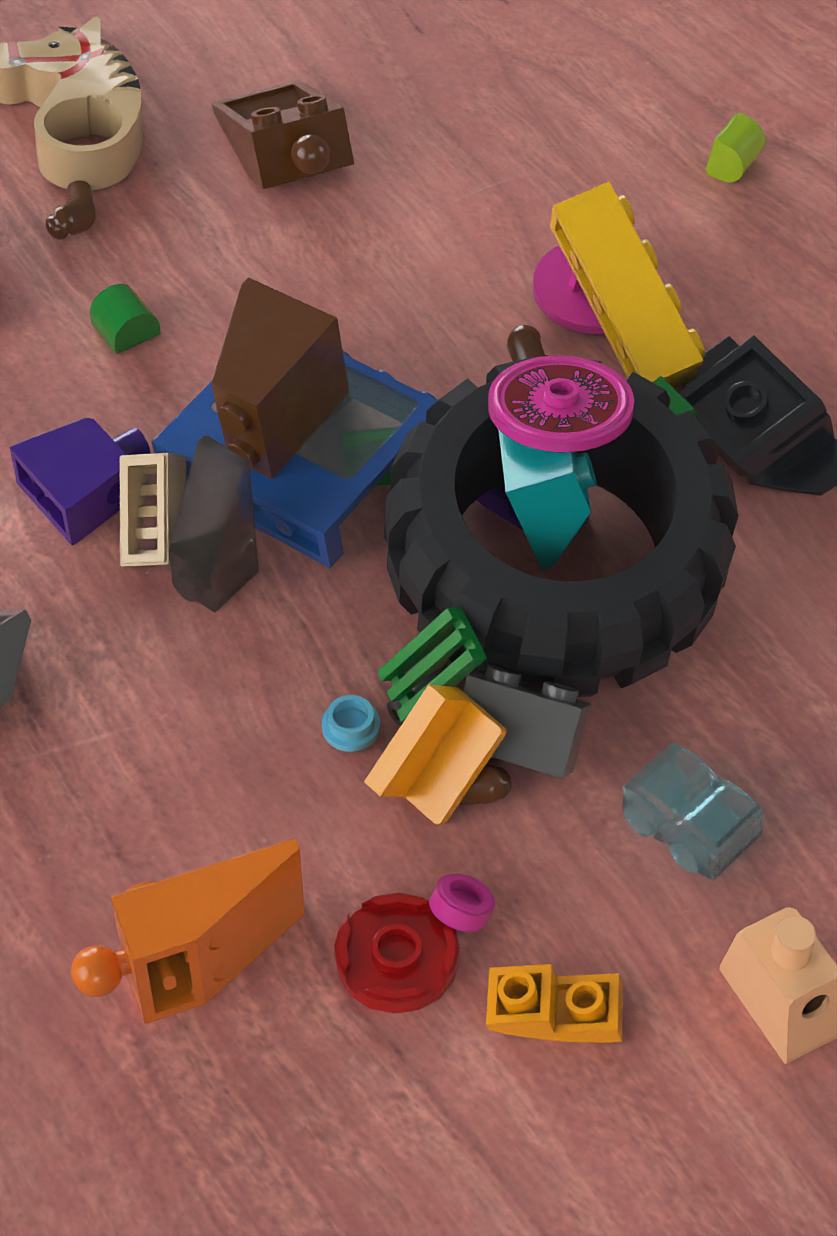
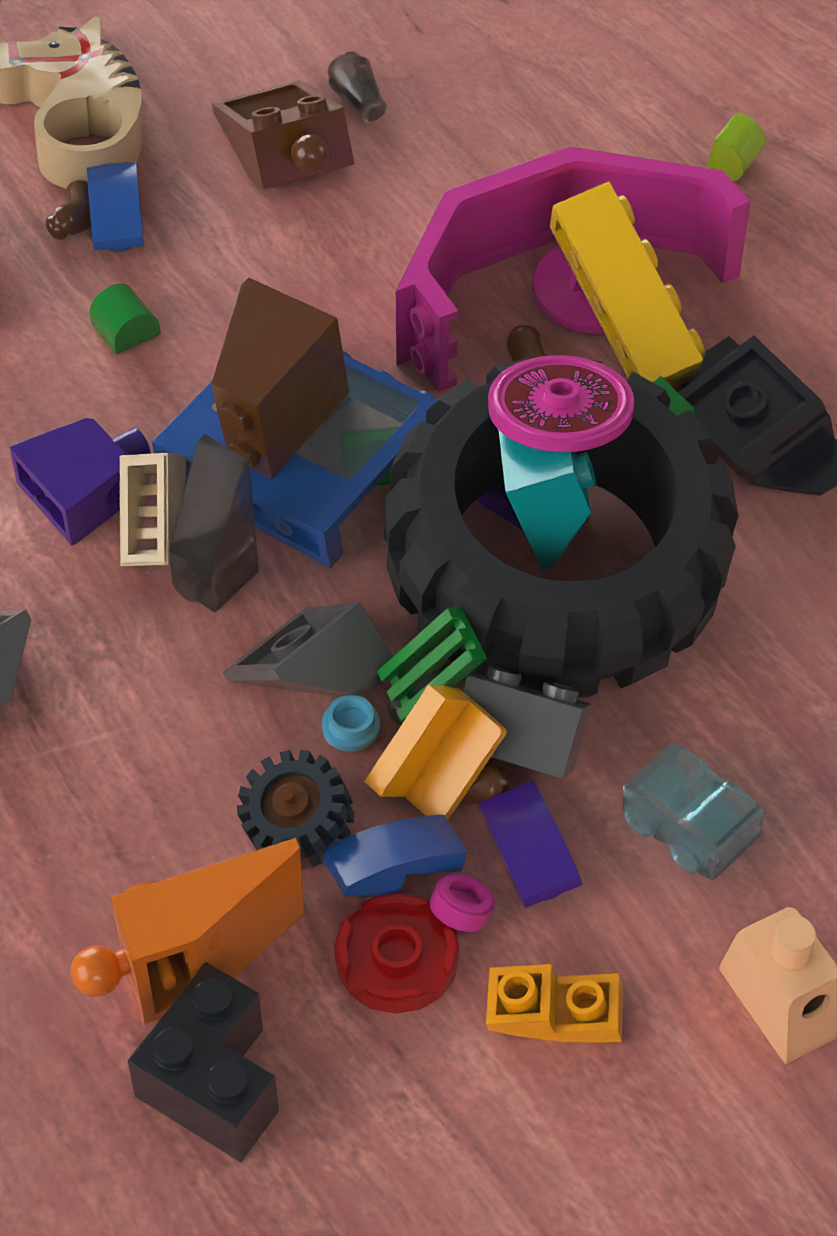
(115, 206): none -> blue slope
(196, 1065): none -> black brick
(296, 801): none -> black wheel
(317, 652): none -> dark grey slope
(356, 84): none -> clear smoke cone
(383, 855): none -> blue slope
(512, 211): none -> dark pink panel
(530, 844): none -> dark purple slope

